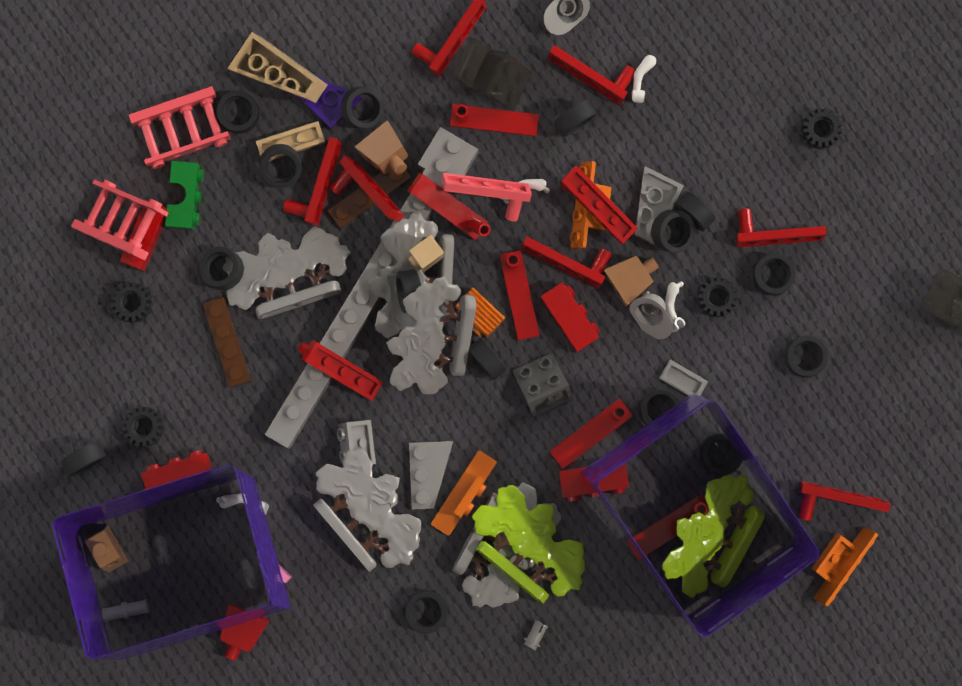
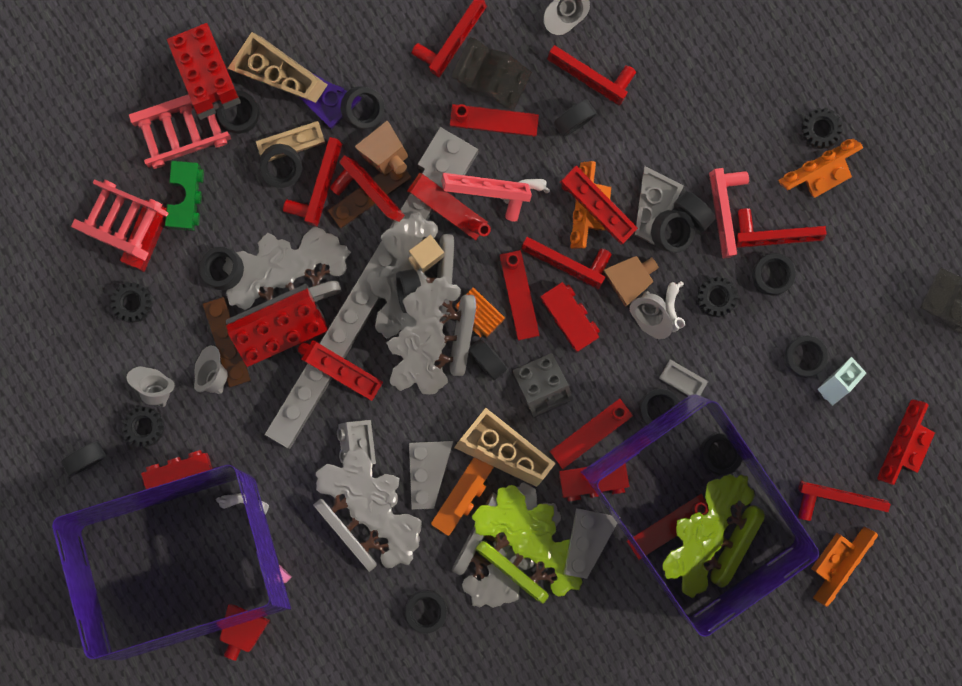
(106, 549): medium nougat torso -> none
(125, 610): light grey pin -> none
(151, 384): none -> light grey piece
(203, 71): none -> red piece
(209, 372): none -> light grey piece
(276, 325): none -> red piece
(505, 449): none -> tan wedge
(535, 635): light grey pin -> none
(587, 541): none -> light grey wing
(647, 64): white piece -> none
(719, 182): none -> coral piece
(824, 171): none -> orange bracket
(841, 381): none -> light aqua slope
(908, 445): none -> red bracket

